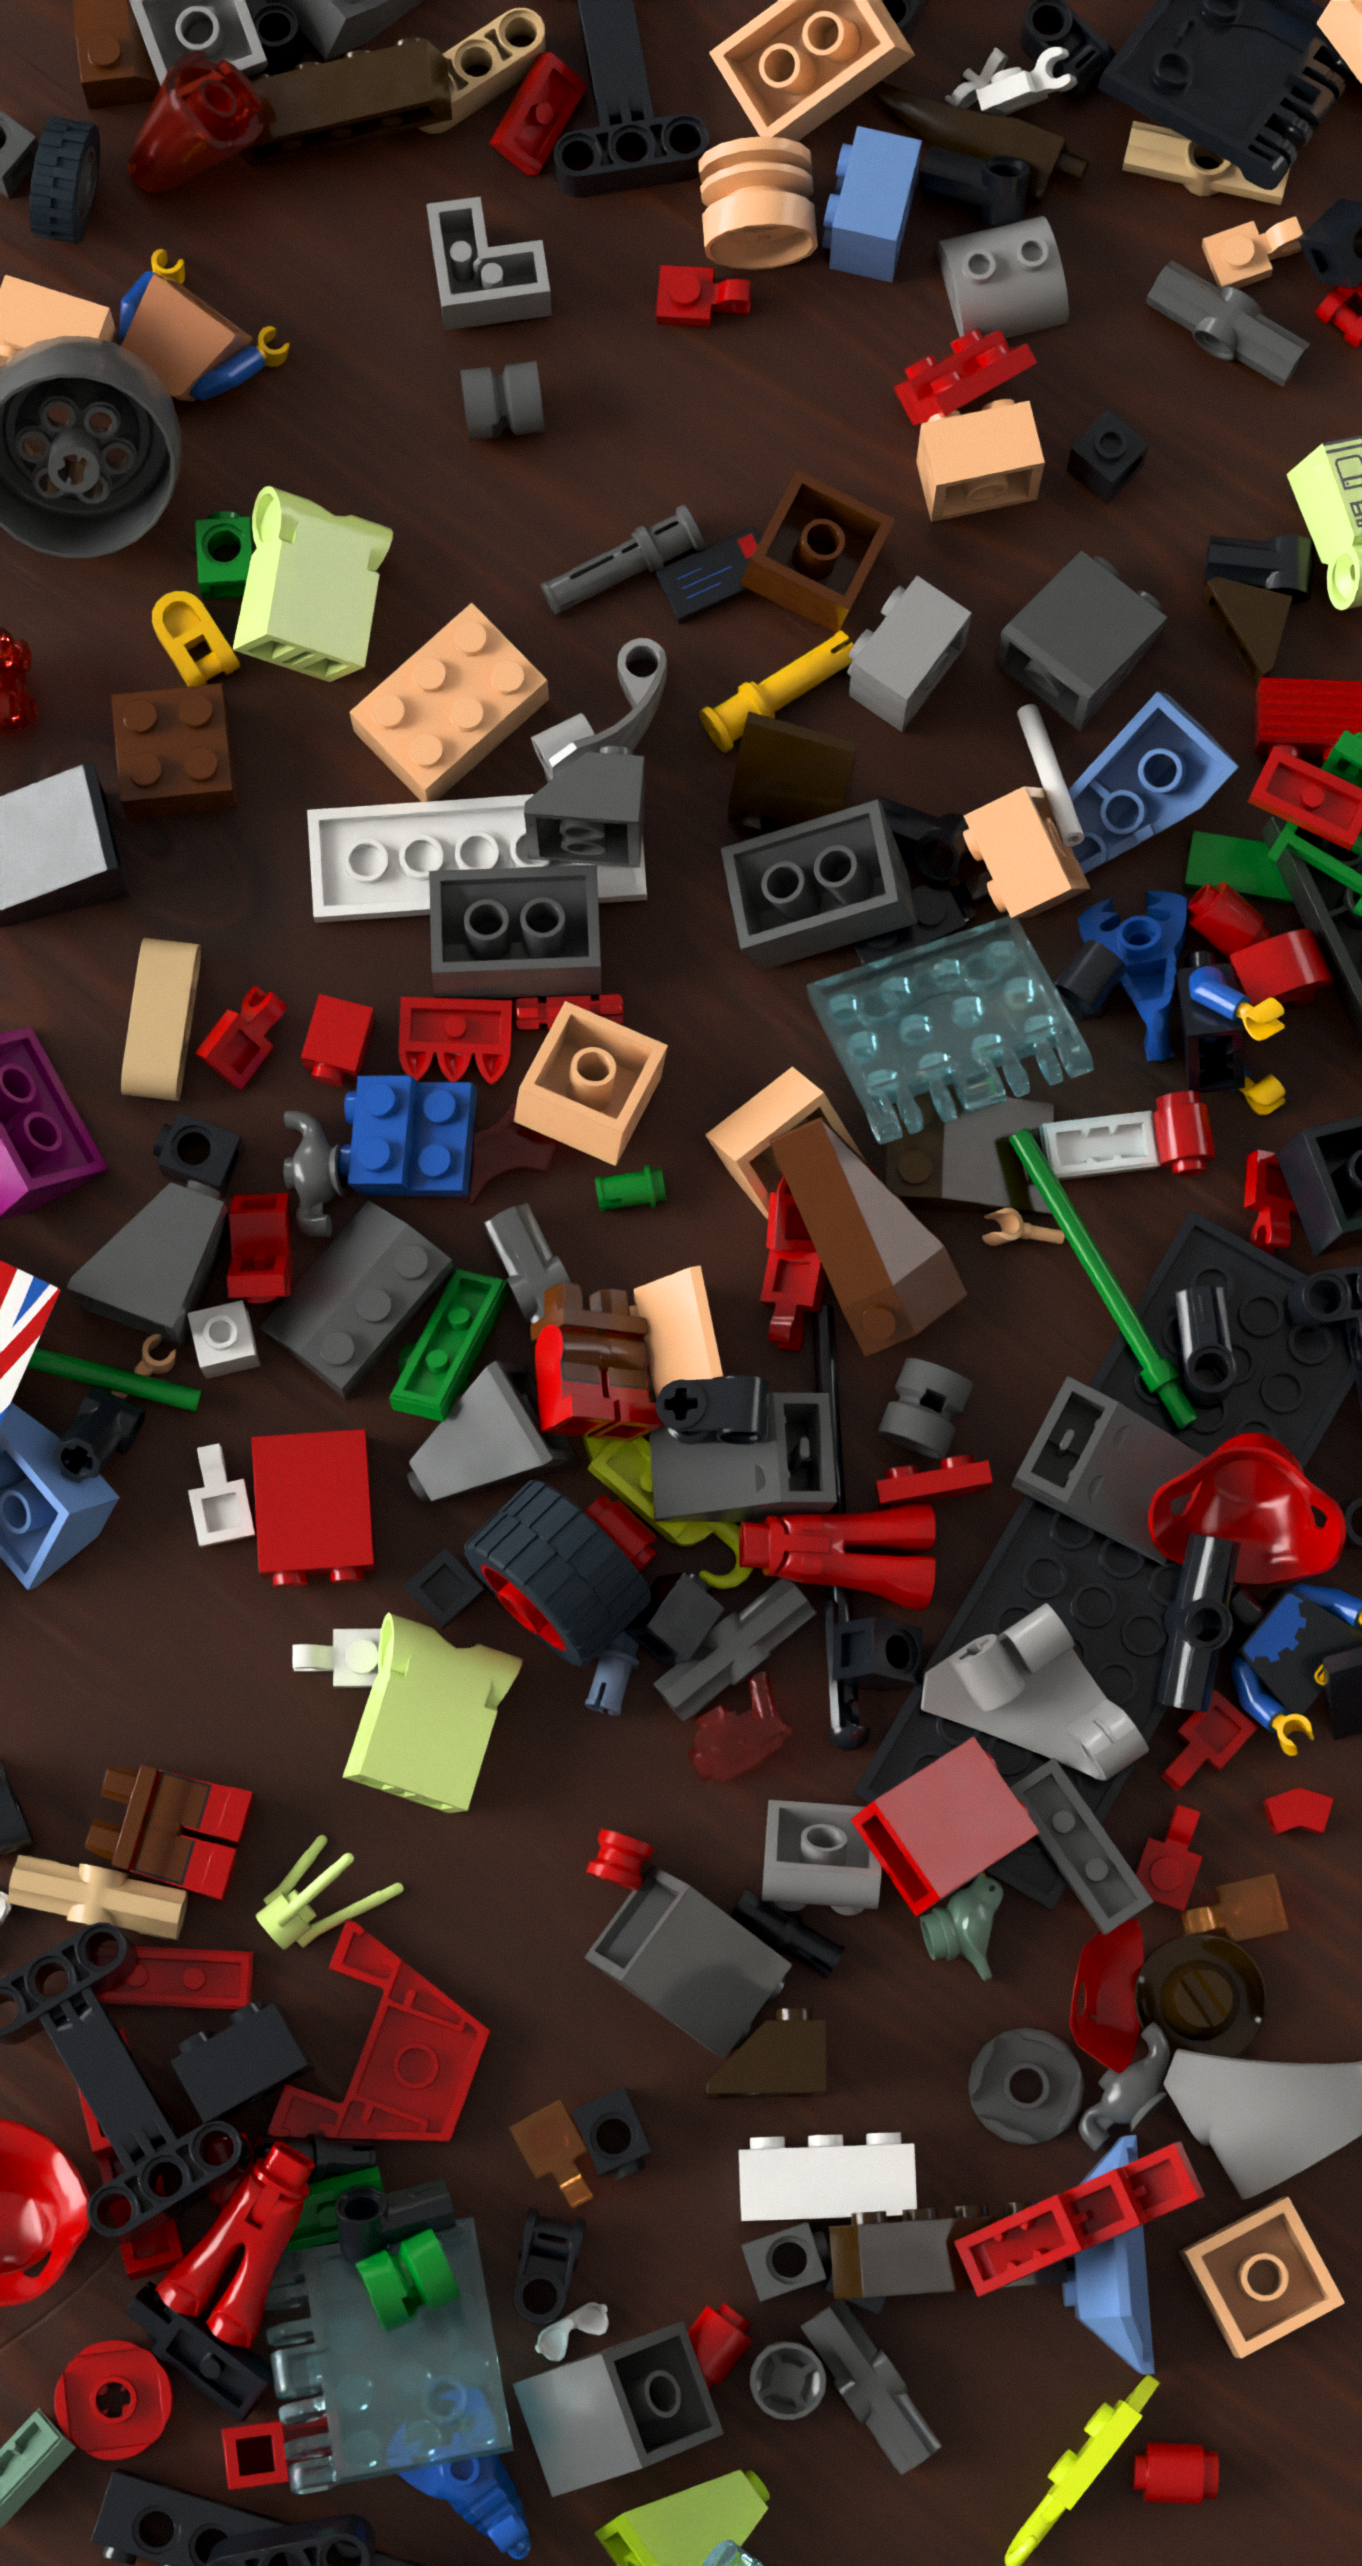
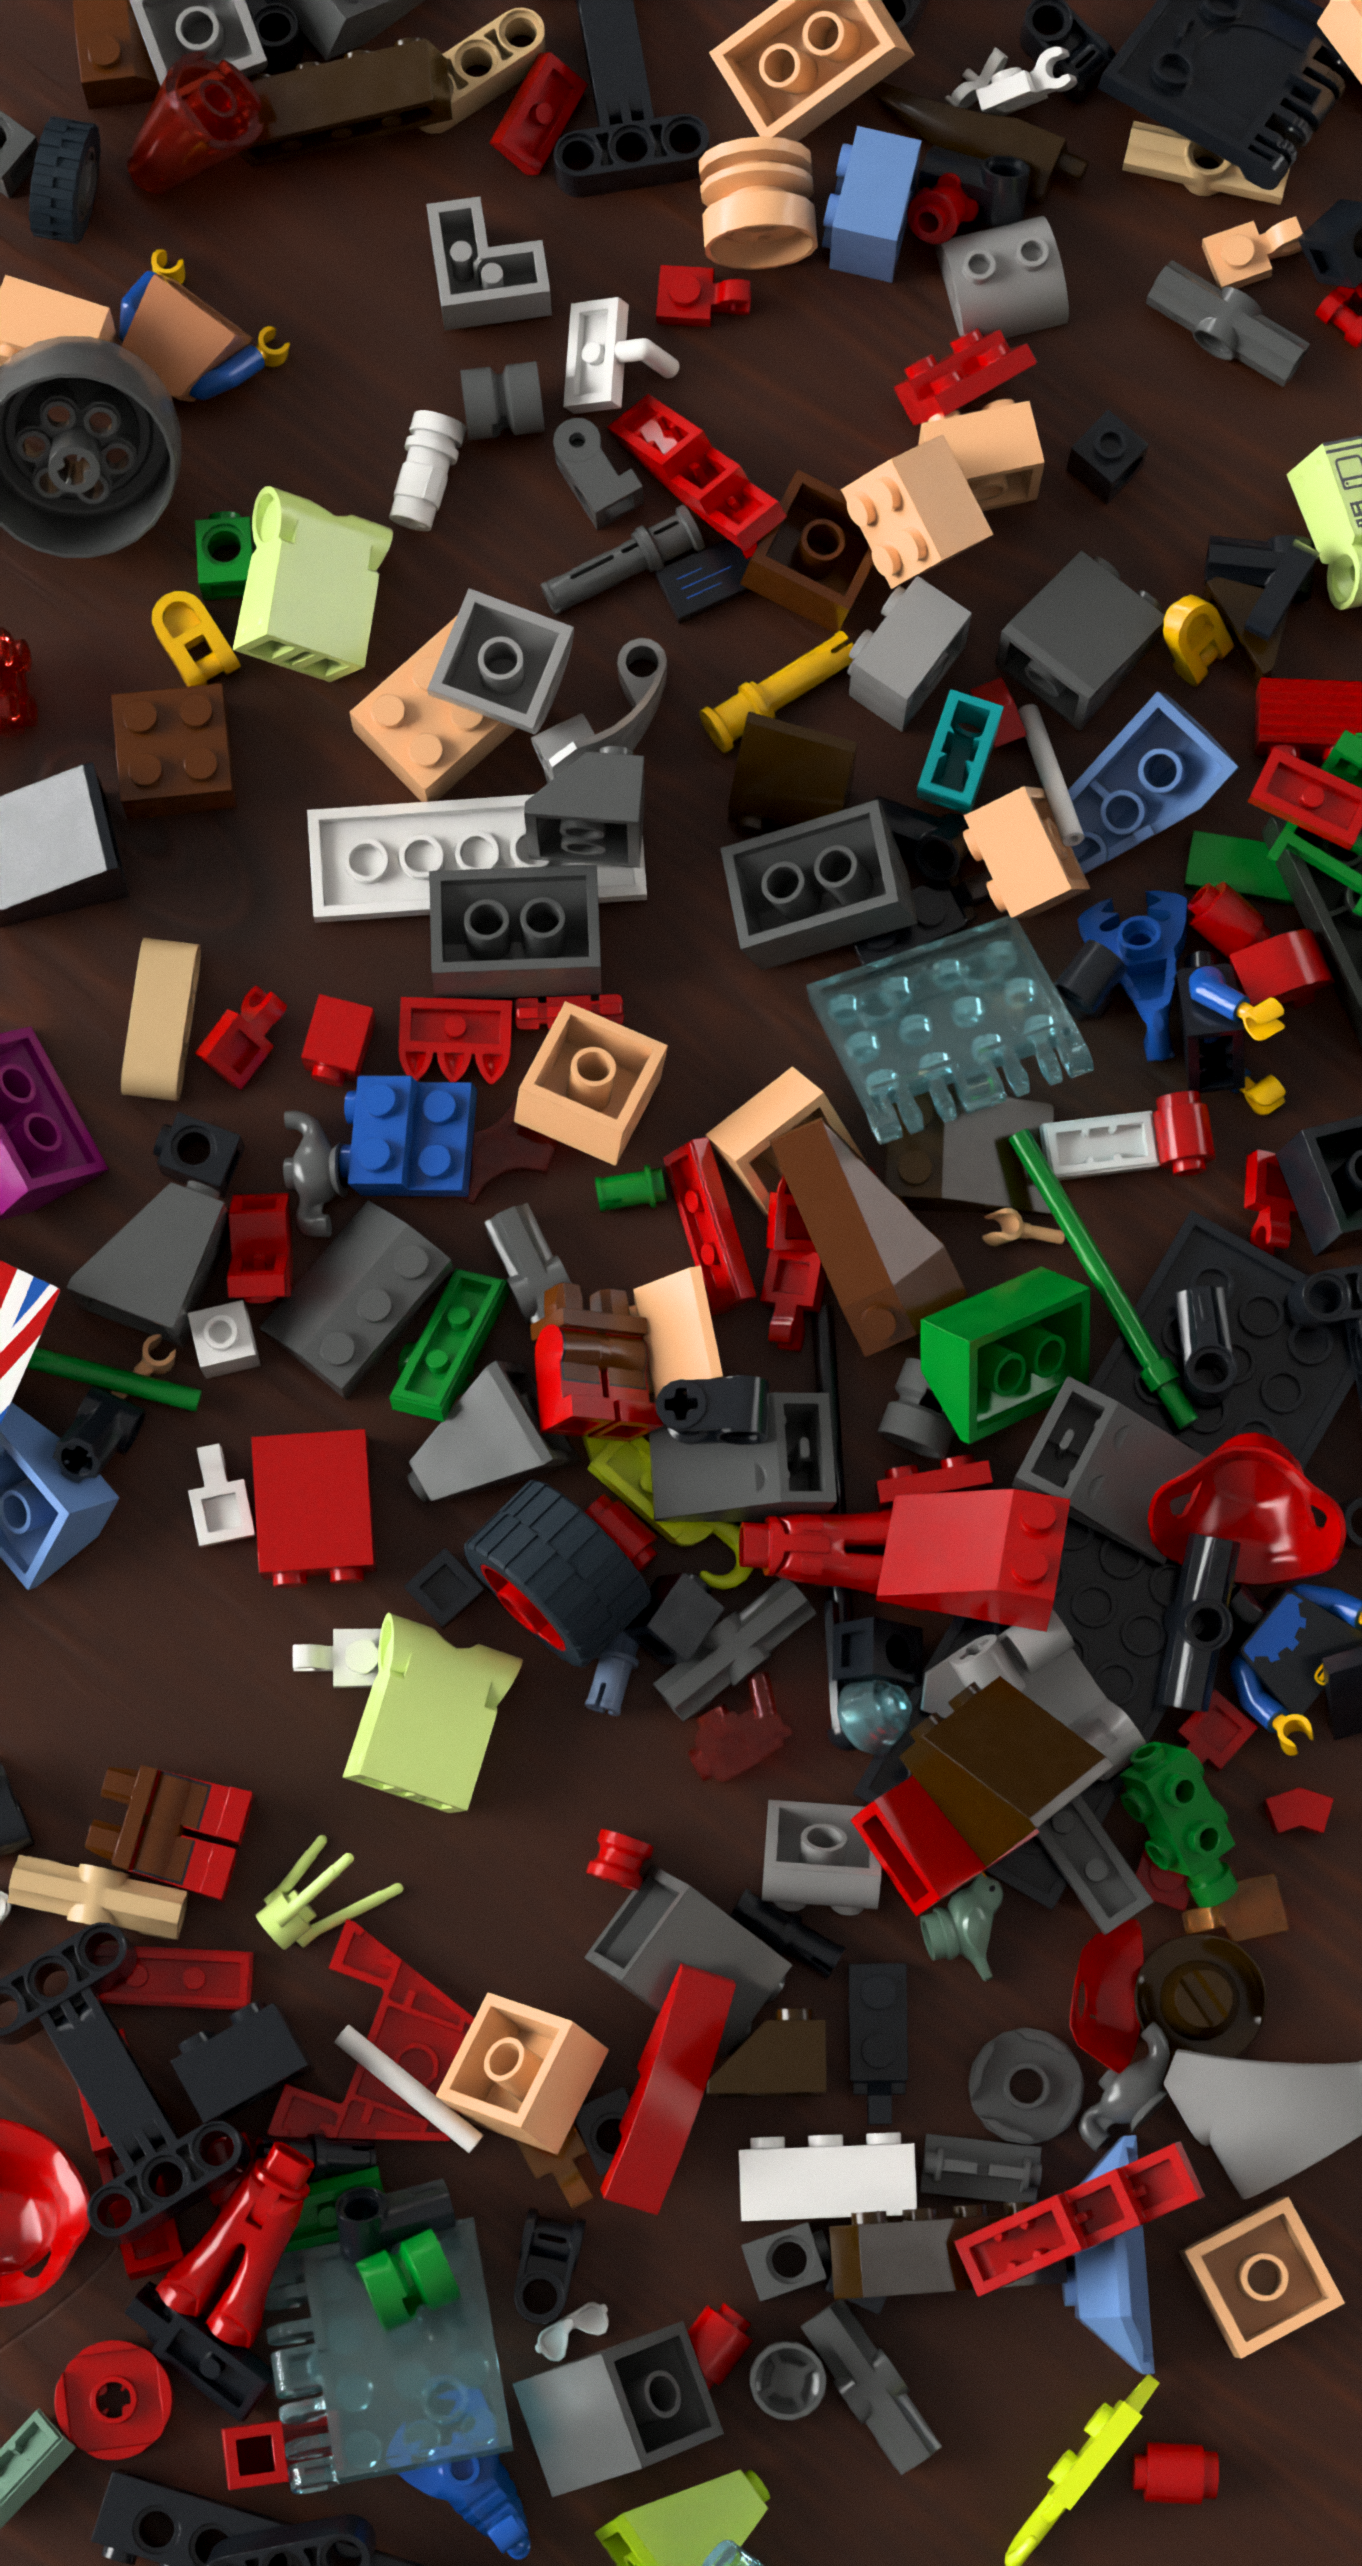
(408, 2088): none -> white piece
(426, 468): none -> white axle
(502, 662): none -> light grey brick
(522, 2073): none -> light nougat brick
(592, 476): none -> dark grey leg
(599, 354): none -> white plate
(669, 2088): none -> red slope
(697, 472): none -> red slope
(709, 1225): none -> red tile
(874, 1715): none -> clear light blue cone
(878, 2036): none -> black hinge
(916, 511): none -> light nougat brick
(940, 209): none -> red brick
(959, 756): none -> teal torso
(976, 1554): none -> red slope
(980, 2169): none -> dark grey hinge
(1000, 1766): none -> dark brown slope
(1007, 1351): none -> green slope
(1010, 725): none -> red piece
(1186, 1829): none -> green brick
(1195, 637): none -> yellow plate
(1281, 590): none -> black beam

